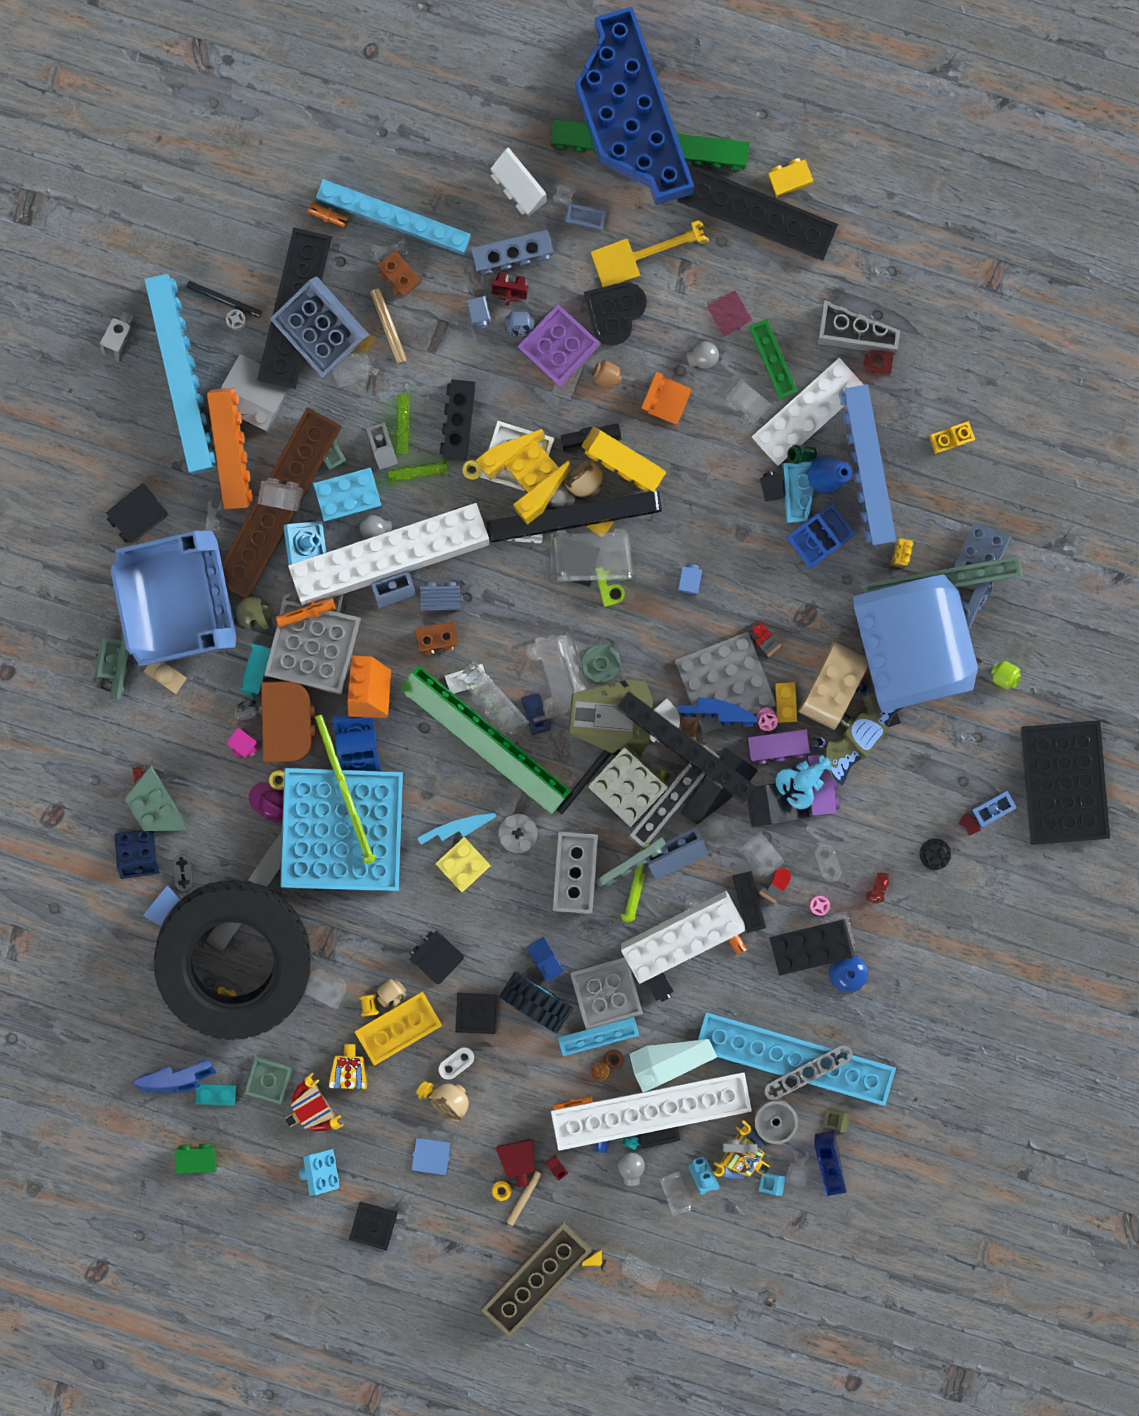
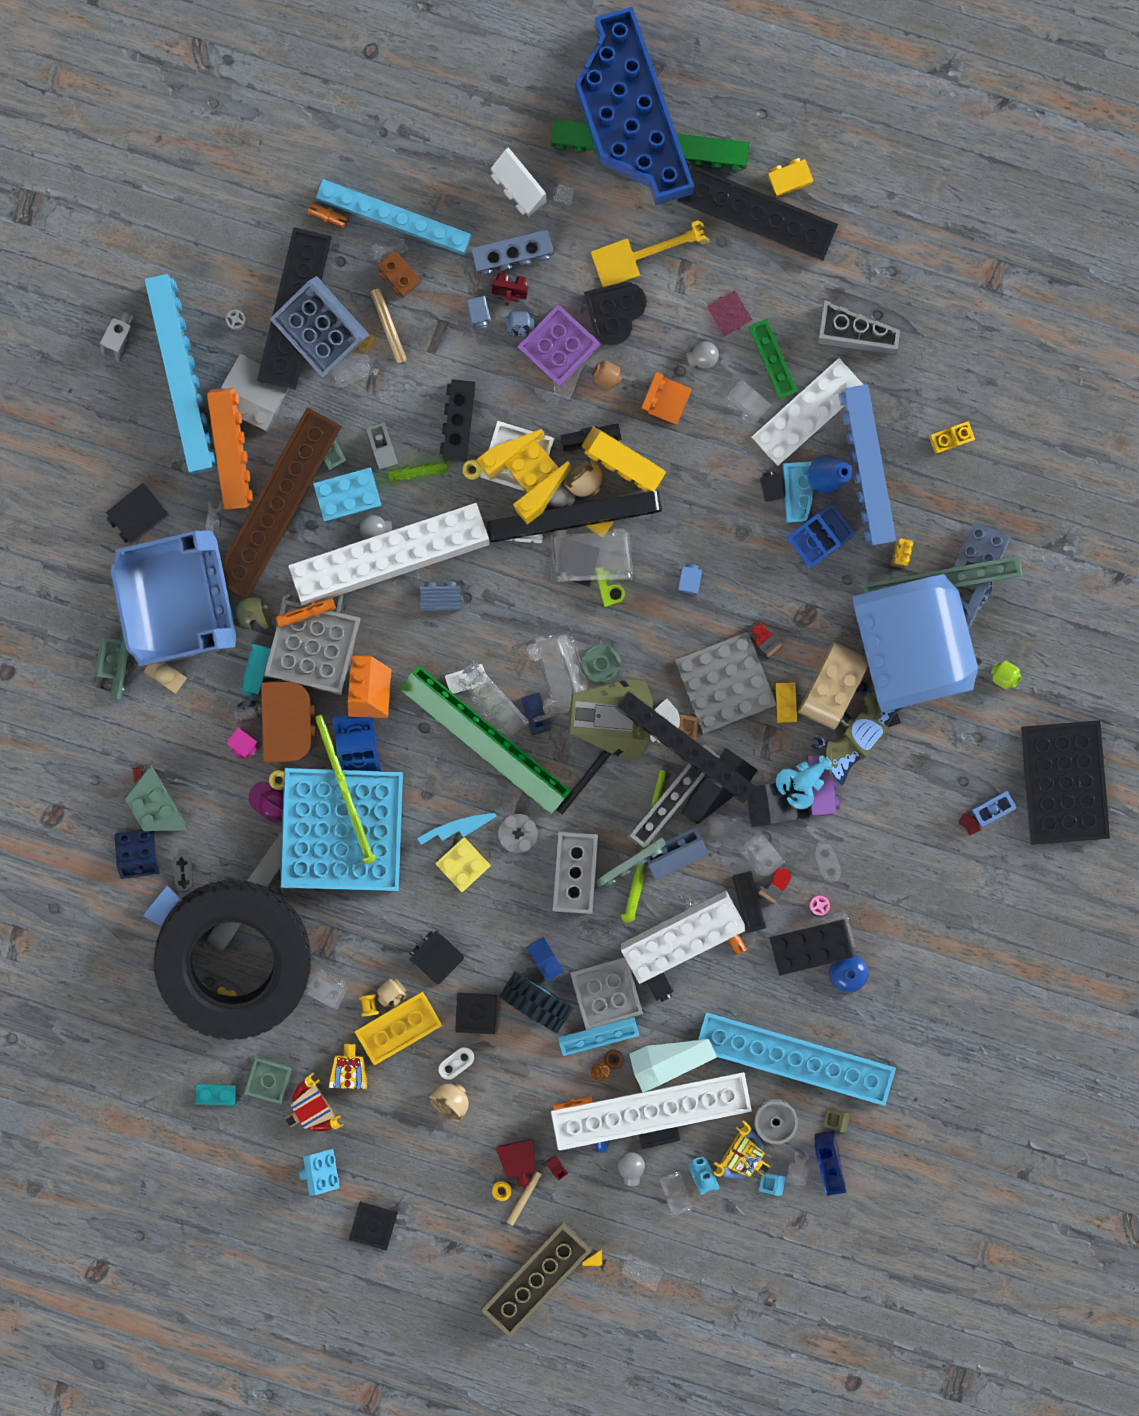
(168, 1082): blue slope -> none
(195, 1159): green brick -> none
(224, 299): black bar -> none
(280, 495): clear brick -> none
(304, 541): medium azure plate -> none
(393, 589): sand blue brick -> none
(403, 424): clear neon green pin -> none
(424, 1090): yellow plate -> none
(431, 1156): medium blue piece -> none
(437, 637): dark orange brick -> none
(585, 216): sand blue plate -> none
(628, 785): plate -> none
(630, 1142): teal plate -> none
(726, 712): blue slope -> none
(733, 1145): light grey plate -> none
(768, 723): bright pink wheel -> none
(778, 746): medium lavender brick -> none
(798, 1072): light grey beam -> none
(799, 453): dark green cone -> none
(879, 889): clear red arm -> none
(887, 359): clear red brick -> none
(925, 854): black gear -> none

